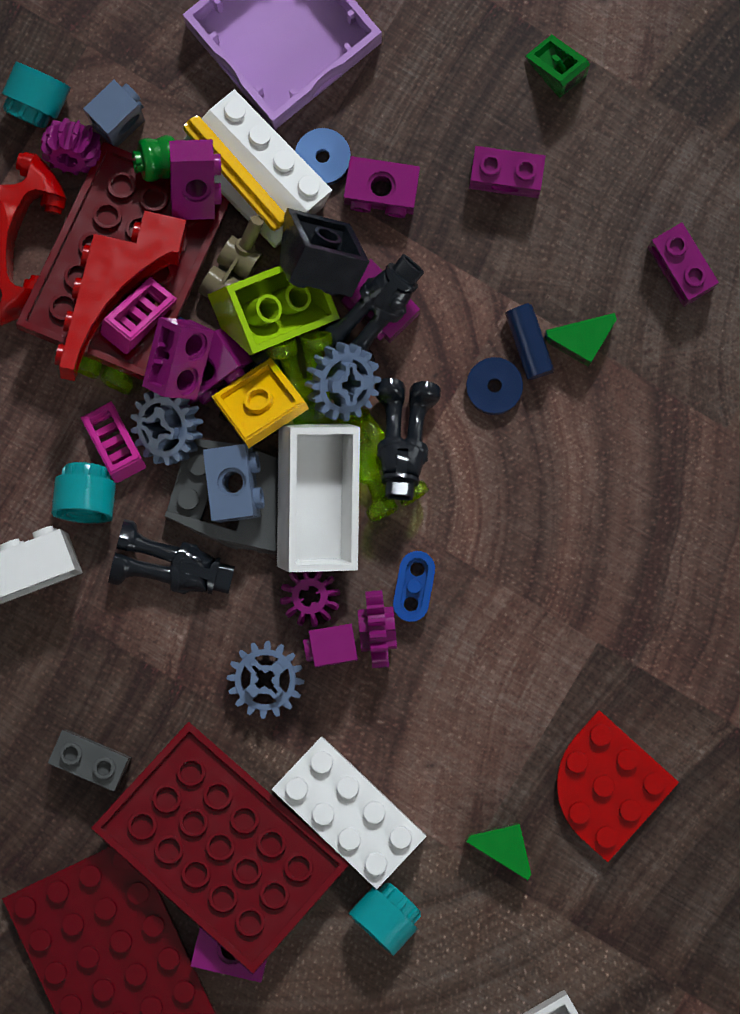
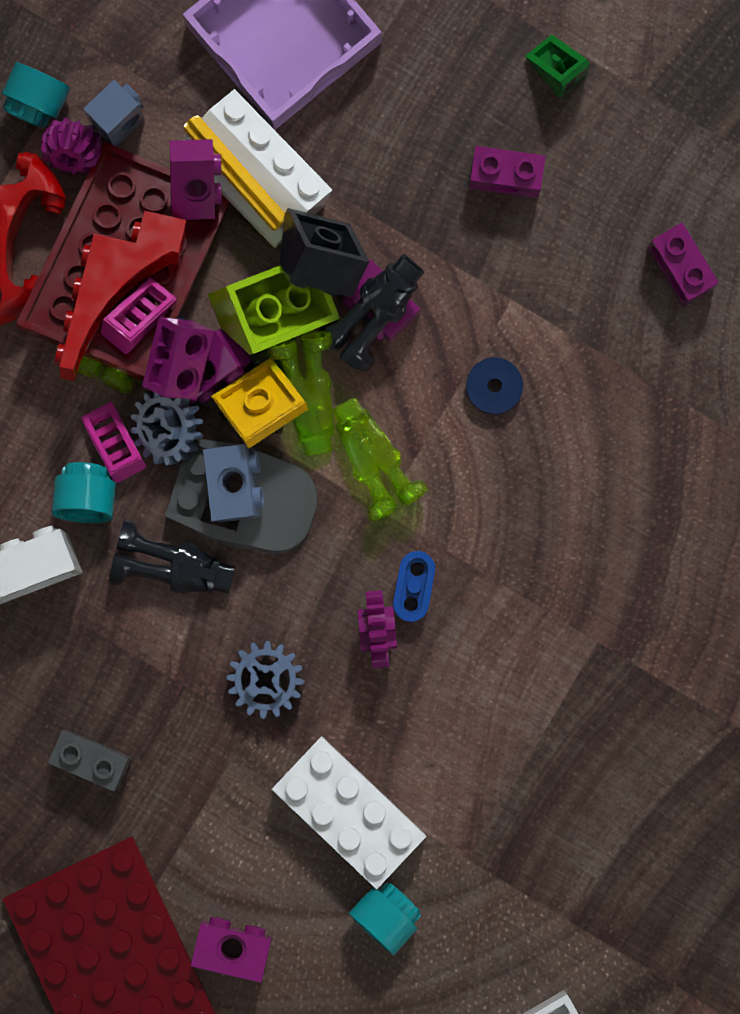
(153, 158): green piece -> none
(220, 847): dark red plate -> none
(236, 260): dark tan beam -> none
(315, 608): magenta gear -> none
(318, 497): white piece -> none
(331, 646): magenta brick -> none
(334, 145): medium blue piece -> none
(340, 378): sand blue gear -> none
(366, 172): magenta brick -> none
(400, 457): black piece -> none
(505, 846): green slope -> none
(529, 341): dark blue brick -> none
(582, 338): green slope -> none
(608, 785): red plate -> none

